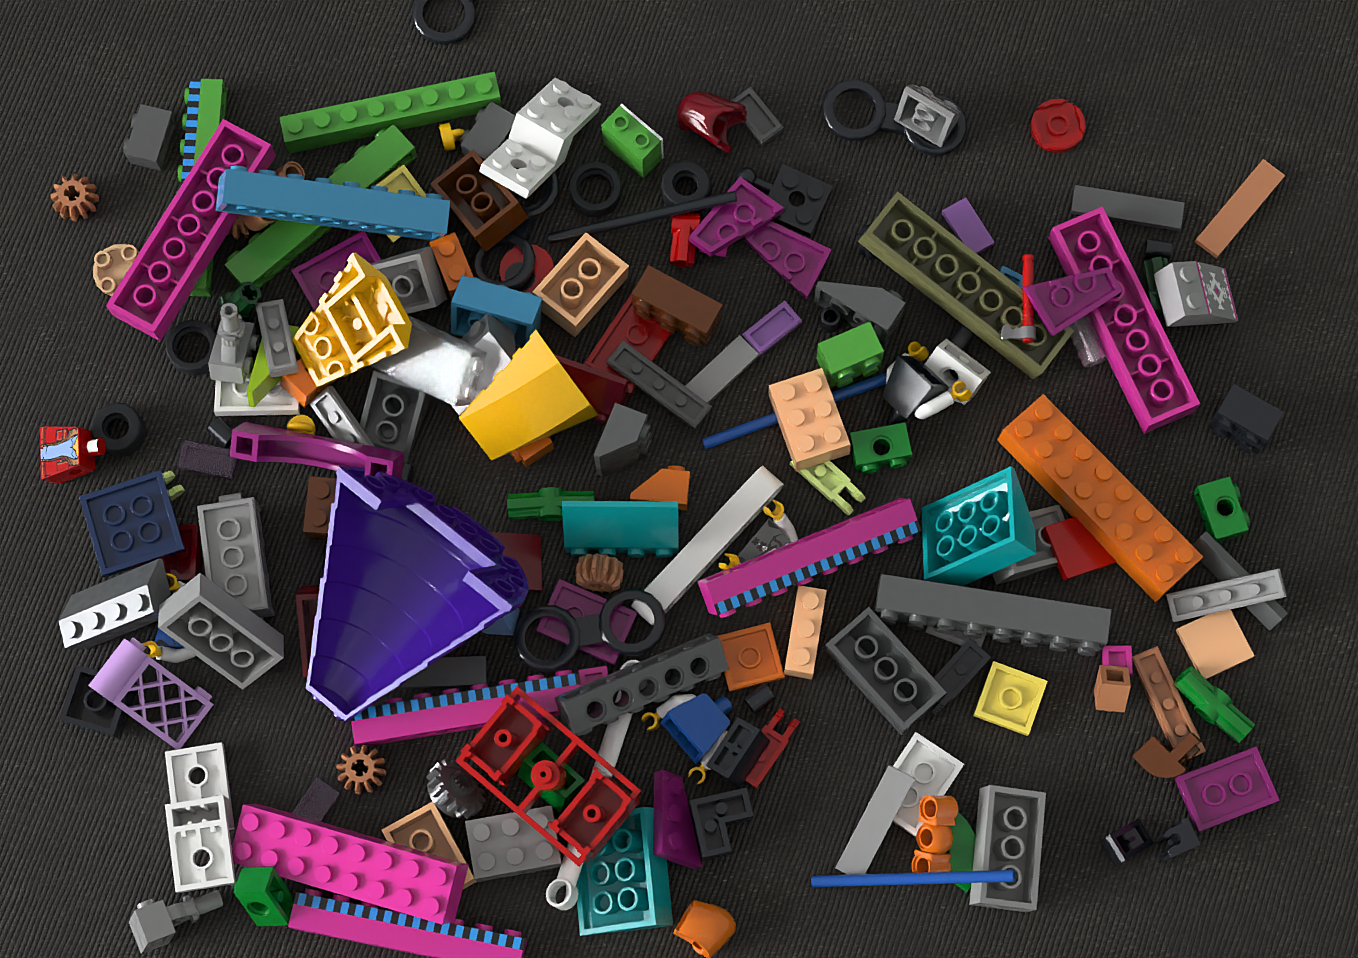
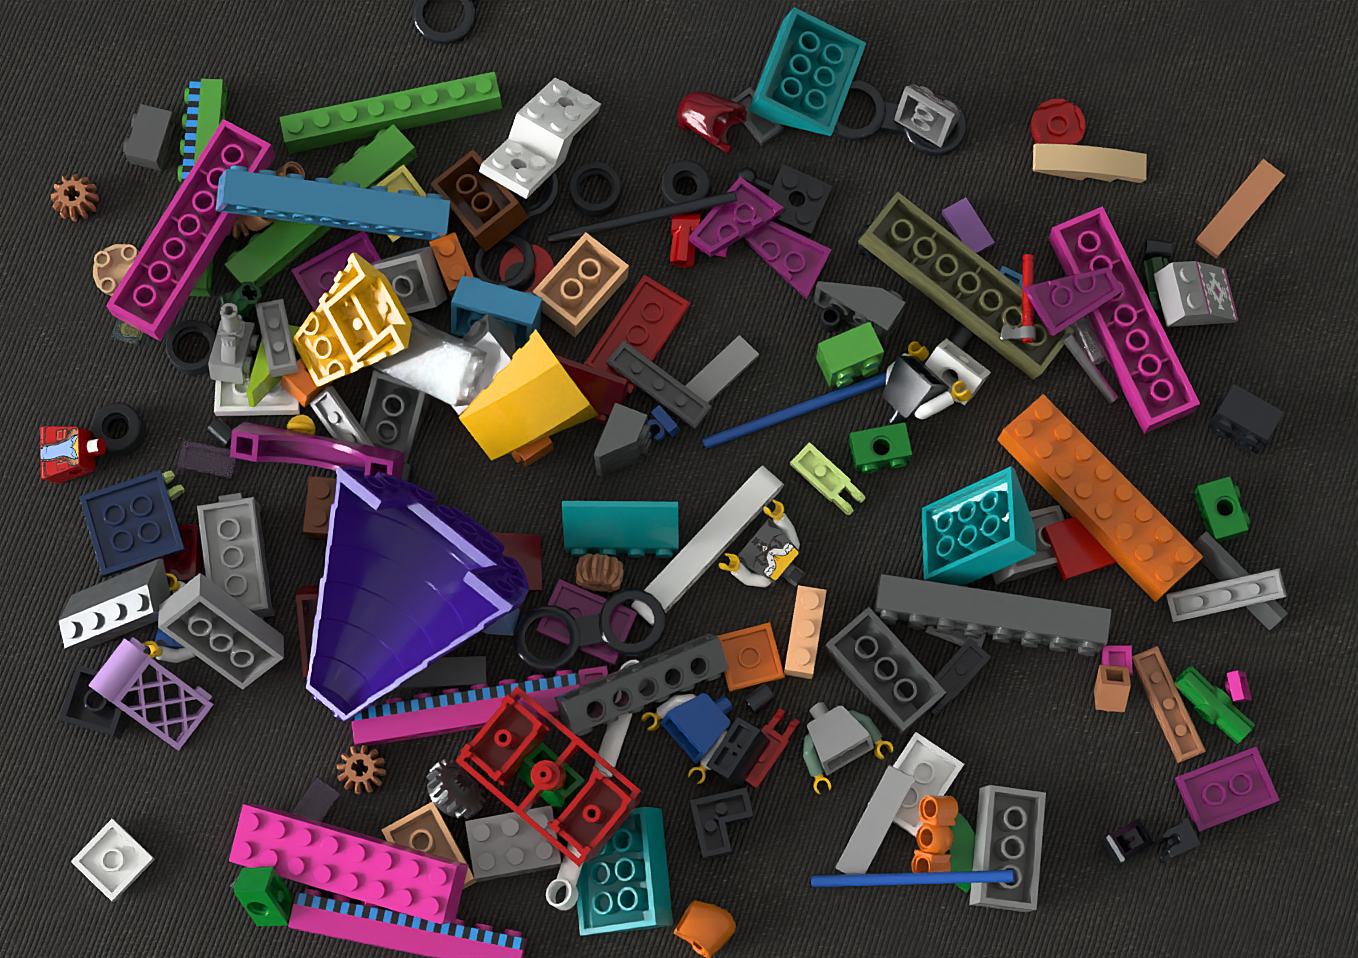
(112, 860): none -> white plate
(126, 333): none -> clear light blue tile
(155, 923): light grey brick -> none
(199, 817): white bracket -> none
(450, 136): yellow tile -> none
(489, 132): dark grey brick -> none
(544, 504): green piece -> none
(632, 141): bright green piece -> none
(664, 422): none -> blue tile
(665, 486): orange slope -> none
(672, 822): magenta wing -> none
(676, 306): reddish brown brick -> none
(772, 328): medium lavender tile -> none
(807, 74): none -> teal slope
(808, 557): dark pink brick -> none
(809, 419): light nougat brick -> none
(838, 739): none -> light grey torso
(1010, 698): light yellow plate -> none
(1089, 161): none -> tan slope
(1089, 367): none -> flat silver bar
(1129, 207): dark grey tile -> none
(1164, 763): reddish brown brick -> none
(1215, 643): light nougat tile -> none
(1238, 687): none -> dark pink plate

